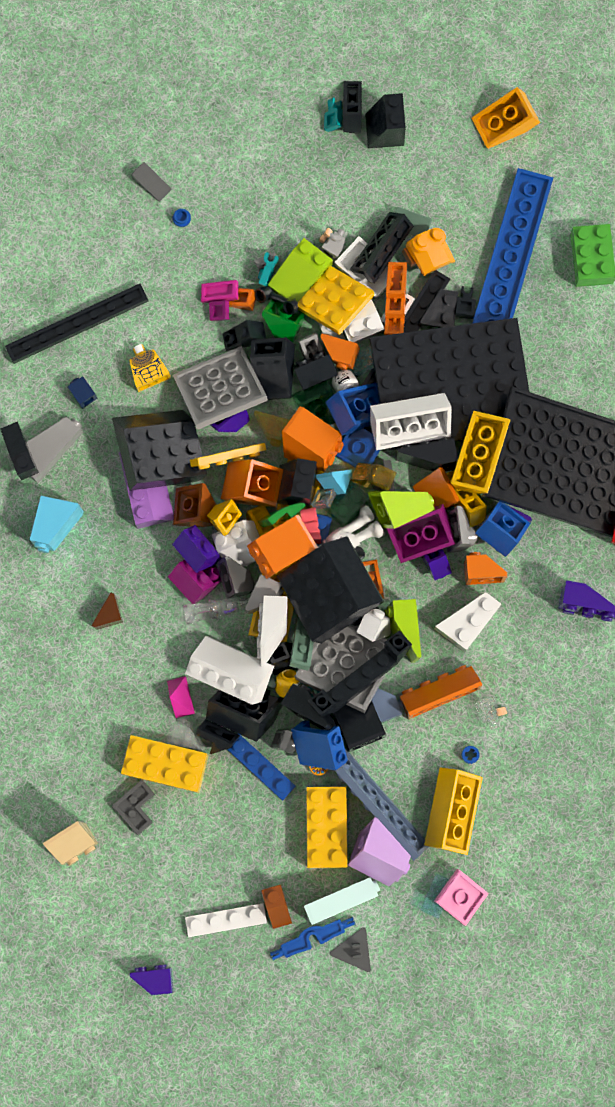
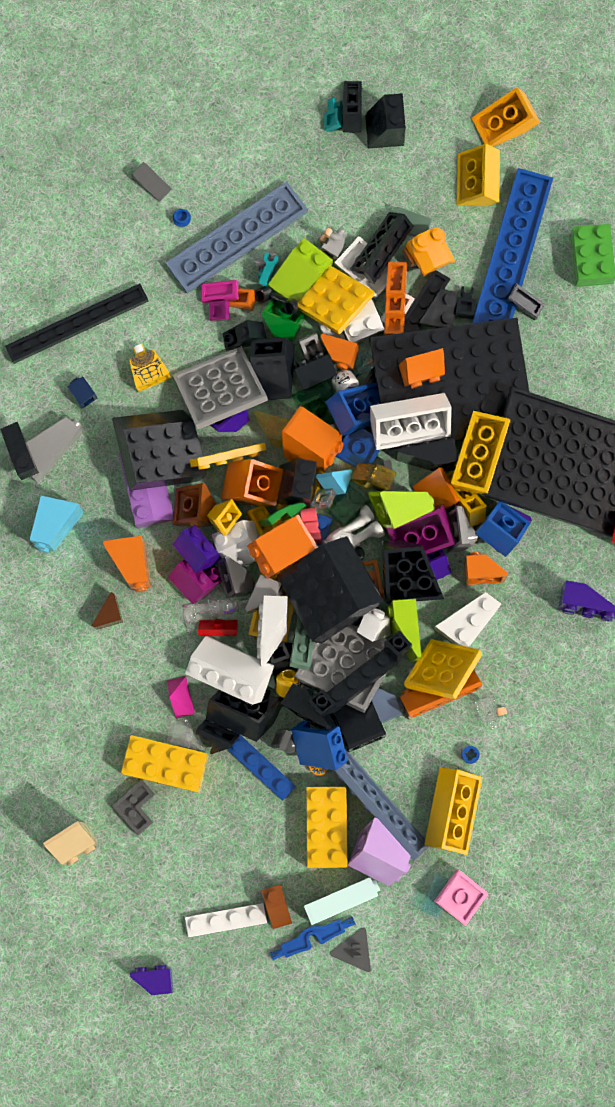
(131, 560): none -> orange slope
(218, 627): none -> red plate
(237, 237): none -> sand blue plate
(408, 573): none -> black wedge
(423, 368): none -> orange slope
(443, 669): none -> yellow plate
(478, 176): none -> yellow slope
(525, 301): none -> tile

